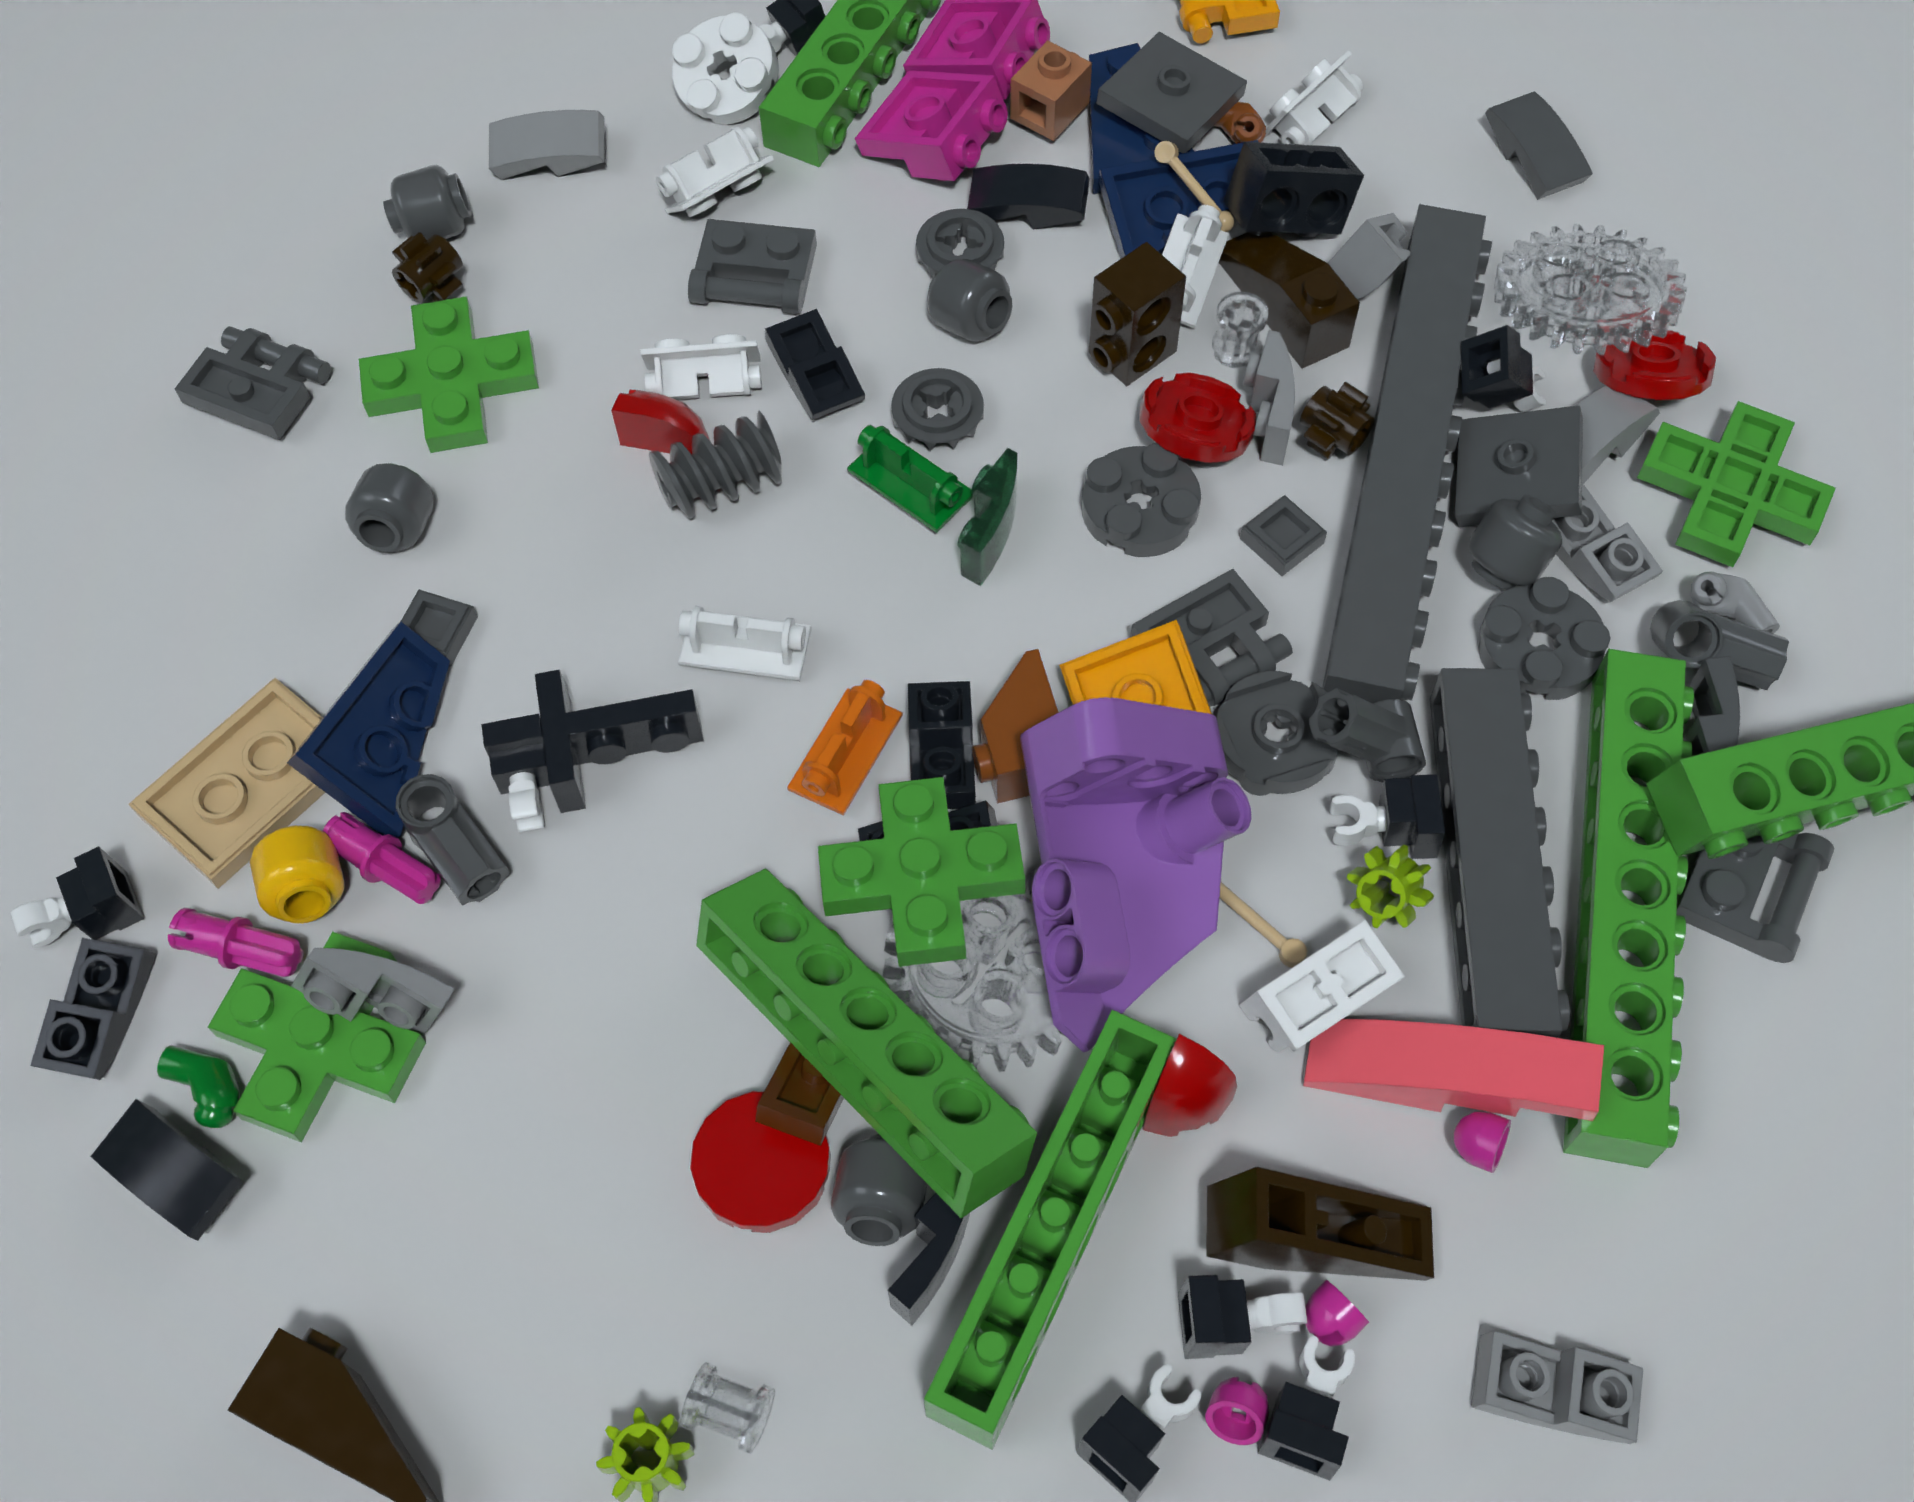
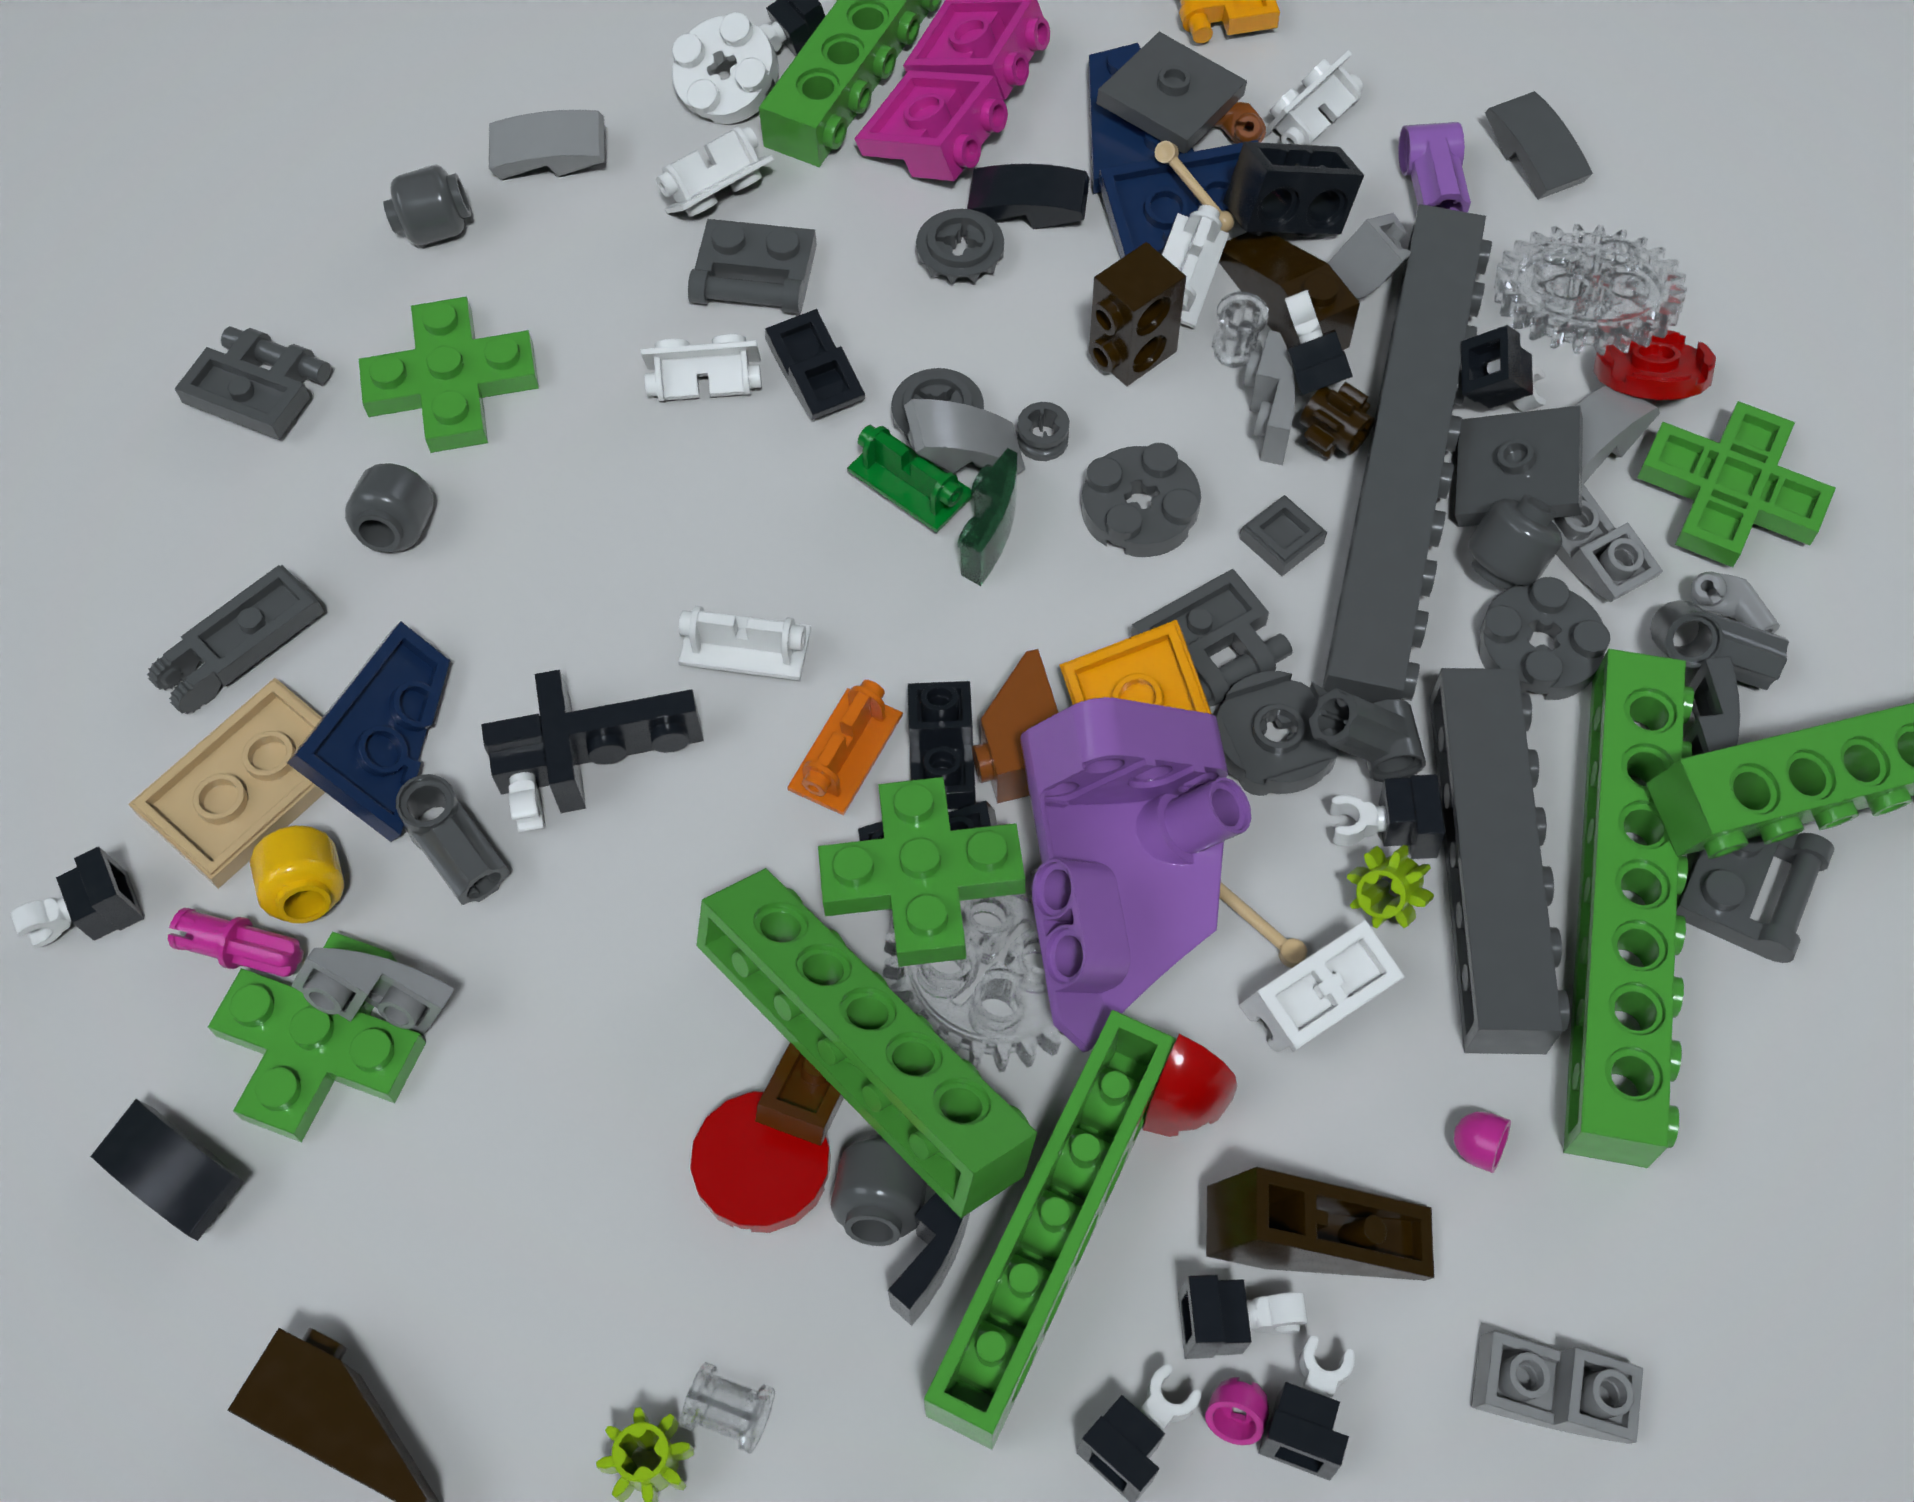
(96, 1011): black slope -> none
(210, 1082): green arm -> none
(234, 639): none -> dark grey hinge
(381, 858): dark pink axle -> none
(427, 268): dark brown gear -> none
(440, 622): dark grey tile -> none
(654, 421): red brick -> none
(717, 464): dark grey piece -> none
(959, 434): none -> light grey slope
(969, 300): dark grey head -> none
(1041, 415): none -> dark grey bush
(1050, 90): nougat brick -> none
(1197, 418): red tile -> none
(1318, 356): none -> black piece
(1333, 1316): dark pink hinge -> none
(1435, 160): none -> medium lavender piece
(1457, 1066): coral slope -> none

